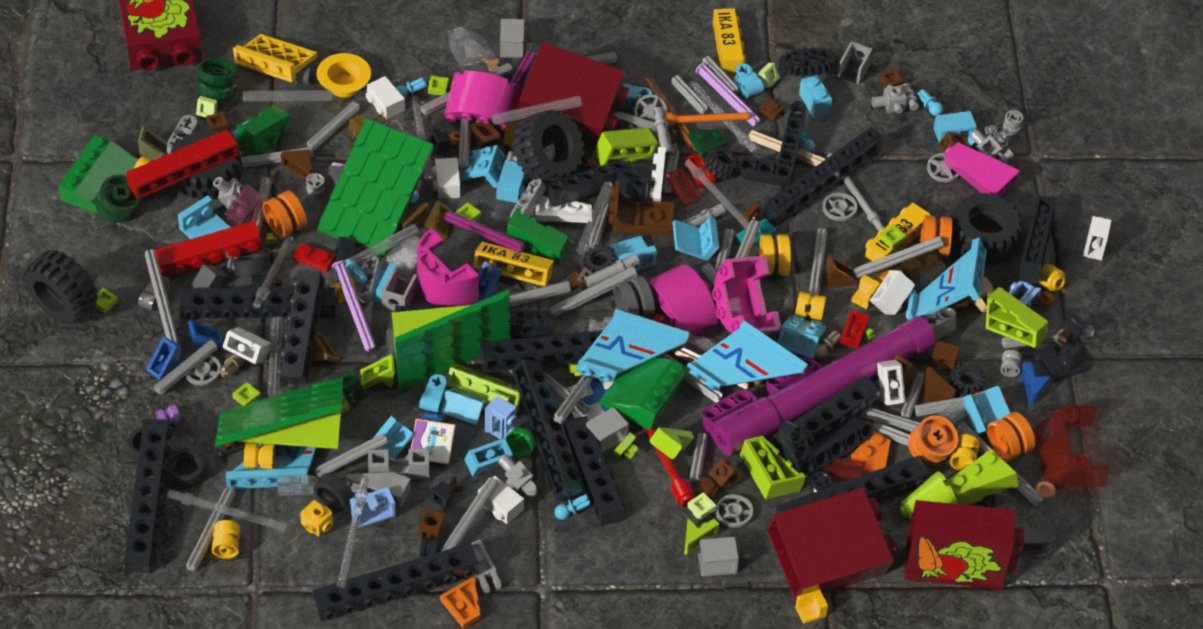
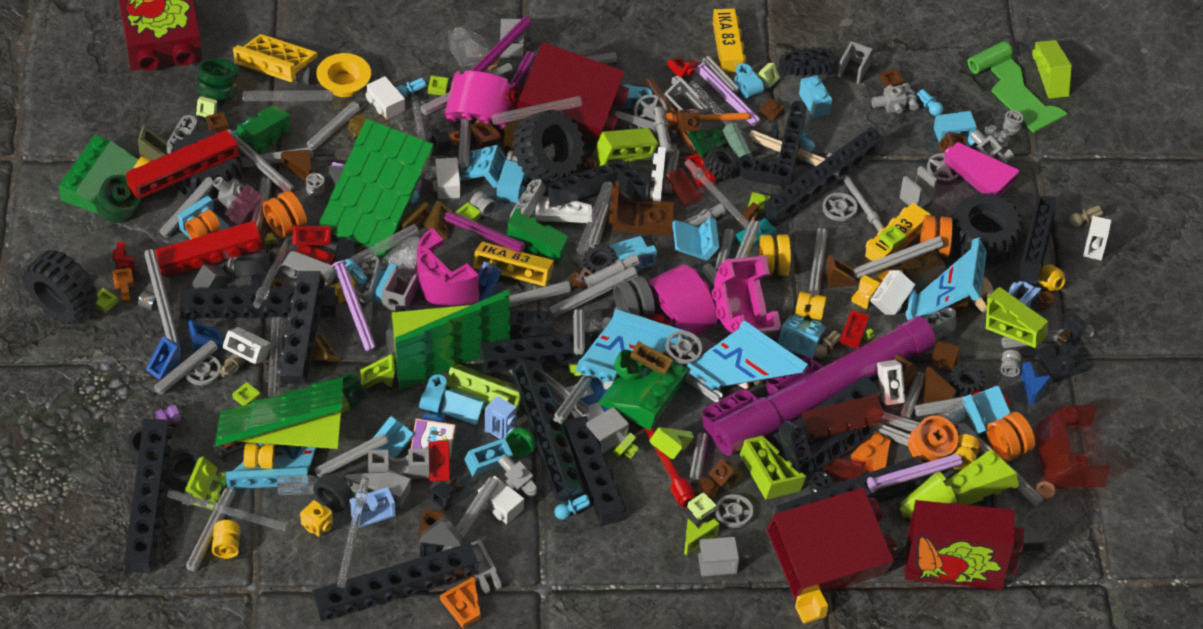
(119, 256): none -> red bracket
(123, 280): none -> orange plate
(197, 195): none -> light grey axle
(202, 478): none -> lime plate
(203, 225): none -> orange wheel
(258, 161): none -> light grey axle
(298, 262): none -> light grey beam
(311, 235): none -> red plate
(439, 461): none -> red plate
(442, 533): none -> dark grey slope
(482, 203): none -> light grey wheel
(502, 45): none -> magenta axle
(512, 95): none -> dark red plate
(579, 335): none -> light grey axle
(626, 366): none -> green hair
(651, 358): none -> pearl gold slope
(682, 68): none -> red bracket
(683, 347): none -> light grey wheel
(684, 88): none -> light grey piece
(688, 120): none -> reddish brown brick
(736, 141): none -> sand green axle
(759, 199): none -> lime plate
(837, 416): none -> clear red windscreen
(913, 472): none -> lavender axle
(922, 188): none -> light grey piece
(1012, 89): none -> bright green door
(1053, 68): none -> lime wedge
(1078, 219): none -> dark tan axle

